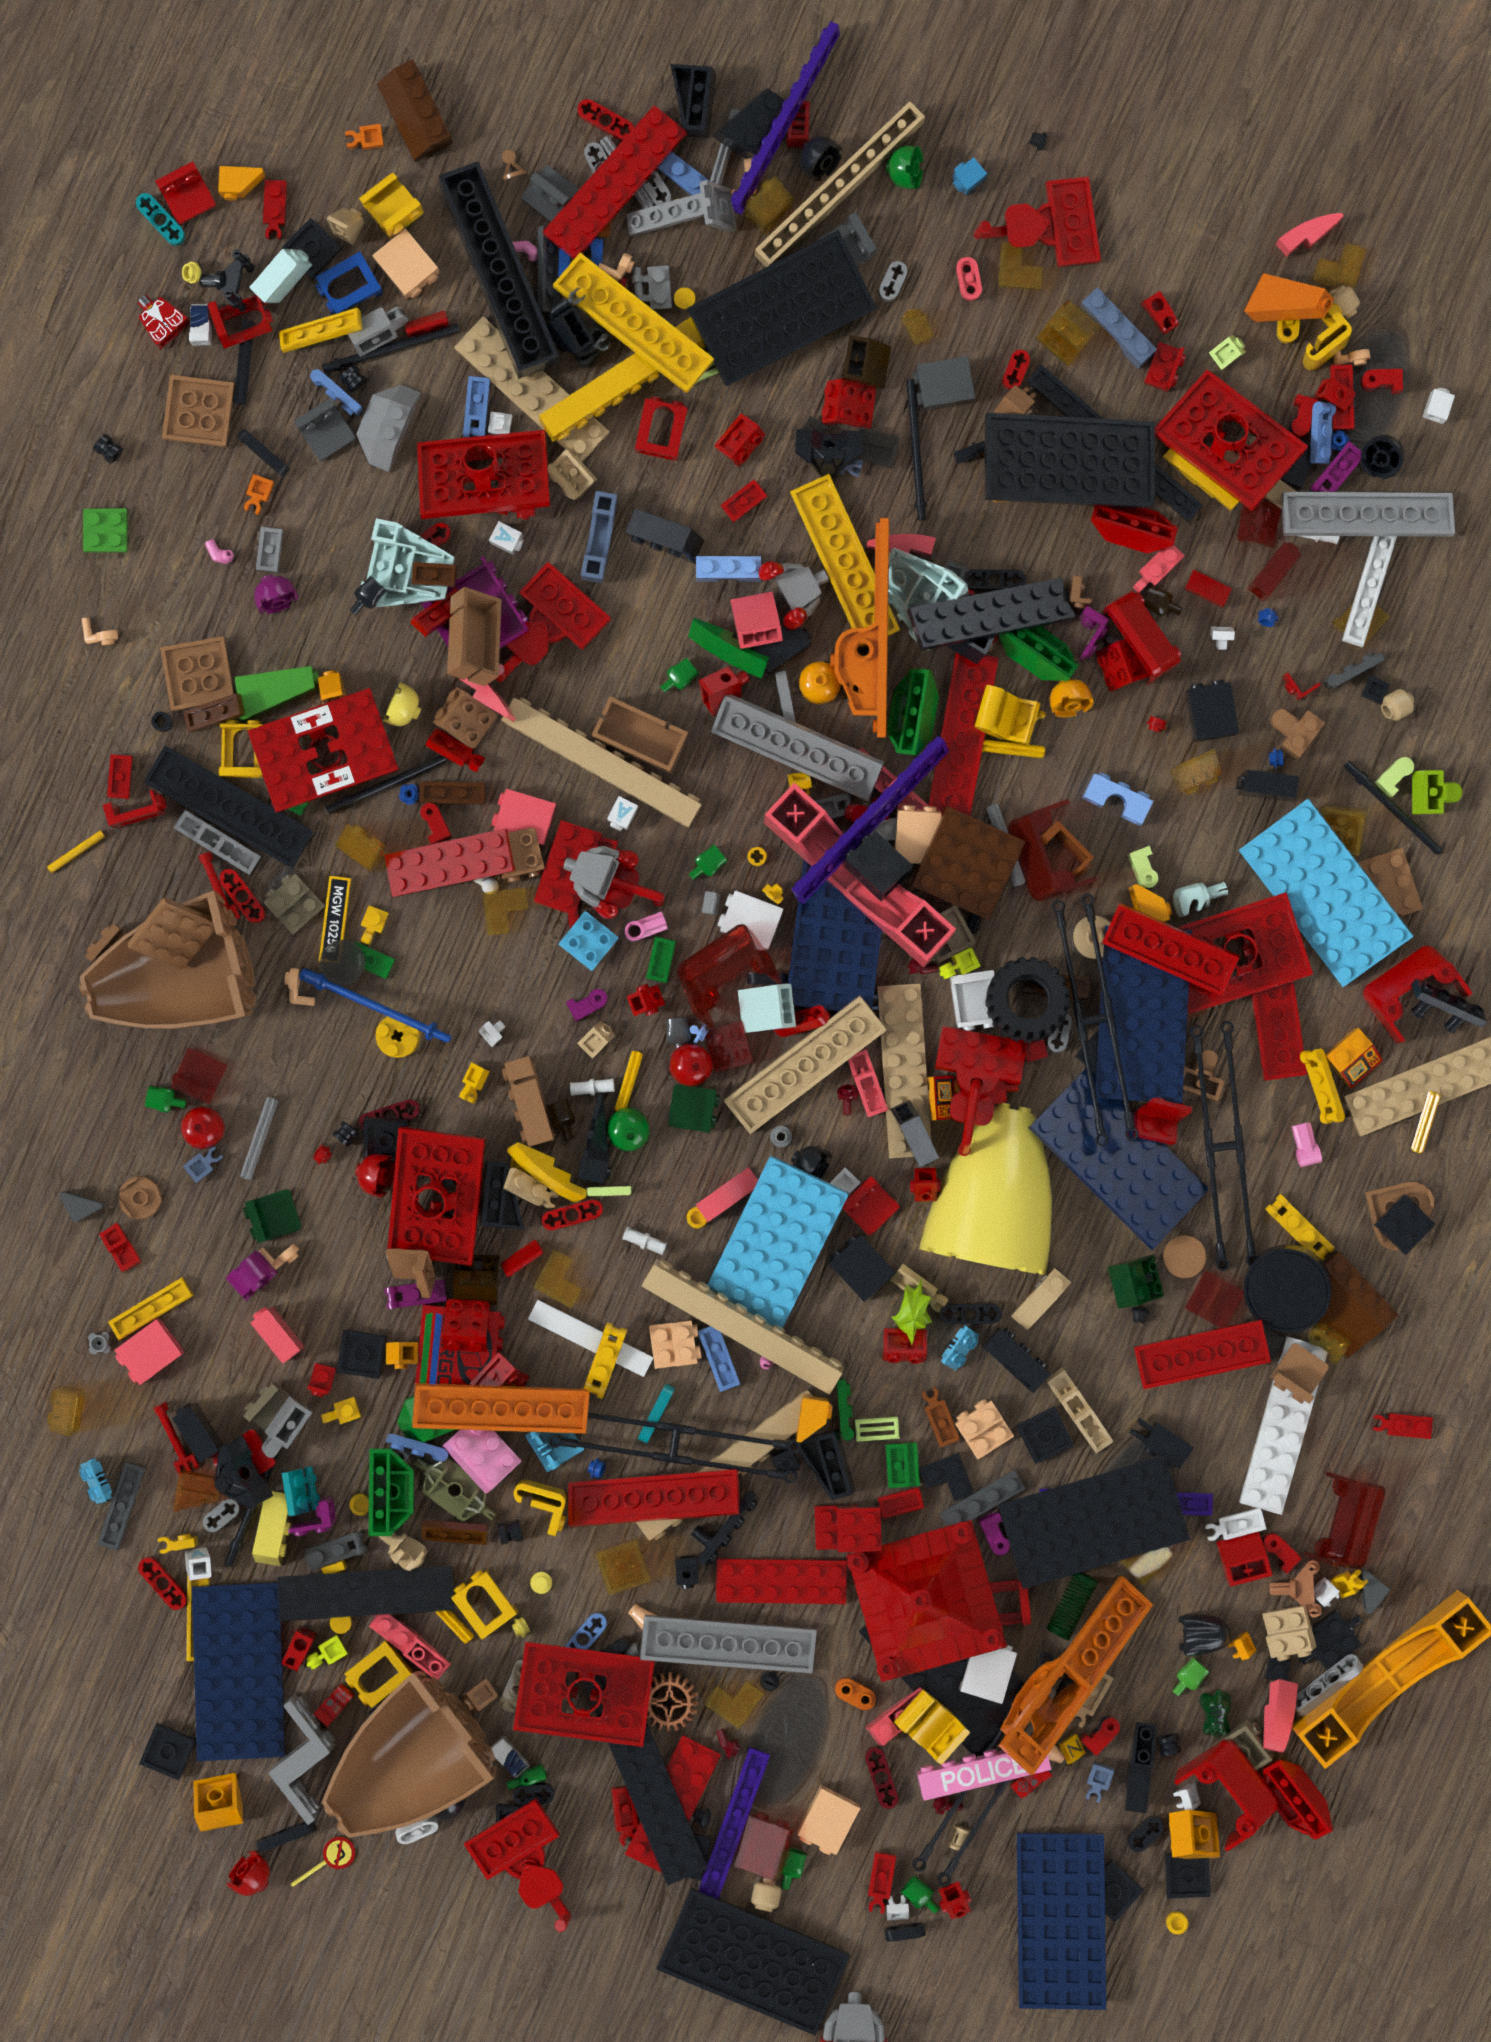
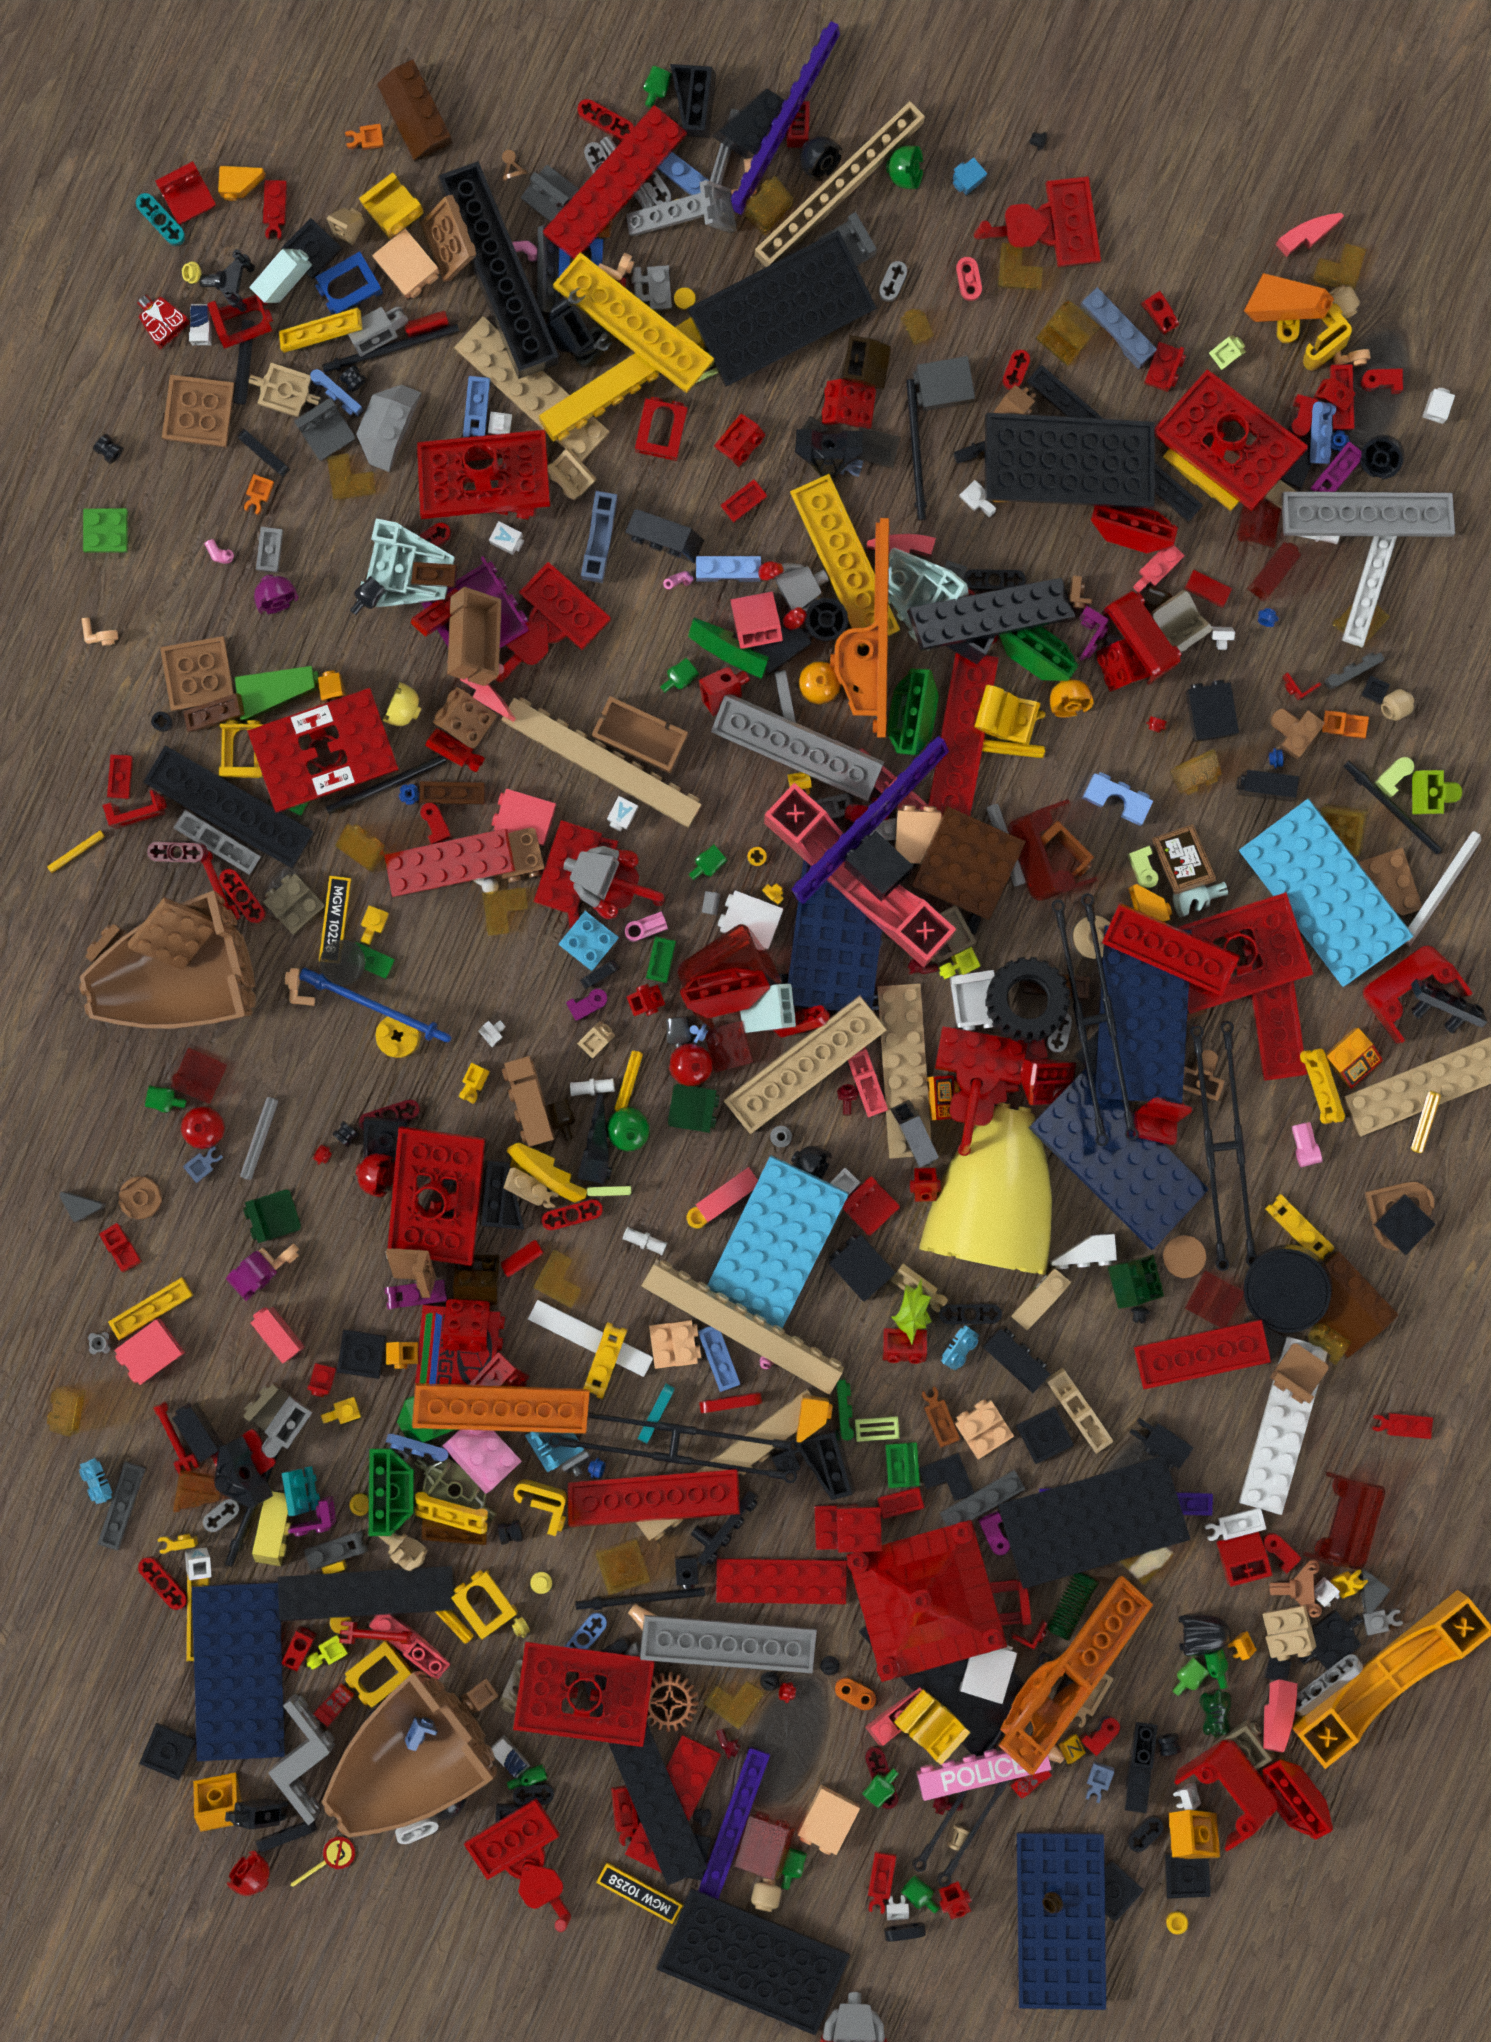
(185, 847): none -> beam
(257, 1813): none -> black hinge
(284, 390): none -> tan plate
(346, 484): none -> clear yellow plate
(353, 1633): none -> red hinge
(417, 1732): none -> medium blue bracket
(448, 238): none -> medium nougat plate
(451, 1513): none -> yellow plate
(574, 1463): none -> dark grey piece
(598, 1602): none -> black bar
(599, 974): none -> black beam
(639, 1893): none -> tile
(656, 85): none -> green piece
(674, 580): none -> bright pink arm
(724, 991): none -> red wedge
(730, 1402): none -> red beam
(787, 1692): none -> red plate
(826, 619): none -> black cylinder
(829, 1665): none -> black piece
(881, 1788): none -> green piece
(975, 498): none -> white plate
(1038, 1636): none -> red bracket
(1046, 1079): none -> red wedge
(1052, 1902): none -> dark brown plate
(1092, 1249): none -> white slope
(1181, 621): none -> dark tan bracket
(1183, 859): none -> tile
(1217, 1666): none -> green piece
(1345, 724): none -> orange slope
(1379, 1621): none -> light grey plate
(1443, 885): none -> white tile

